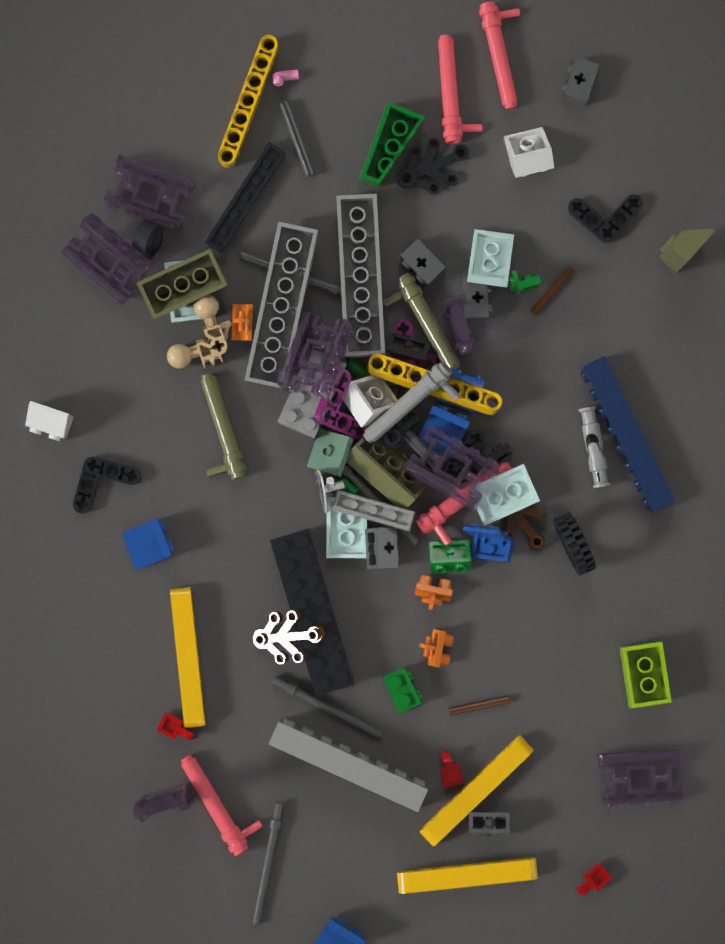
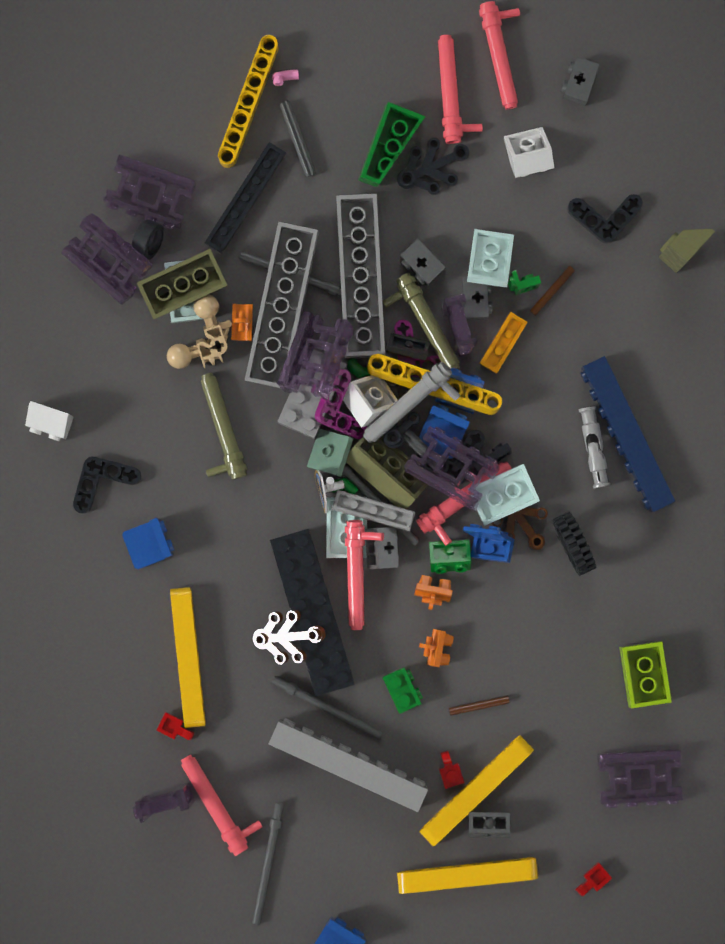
(355, 541): none -> coral cylinder
(503, 342): none -> light orange plate

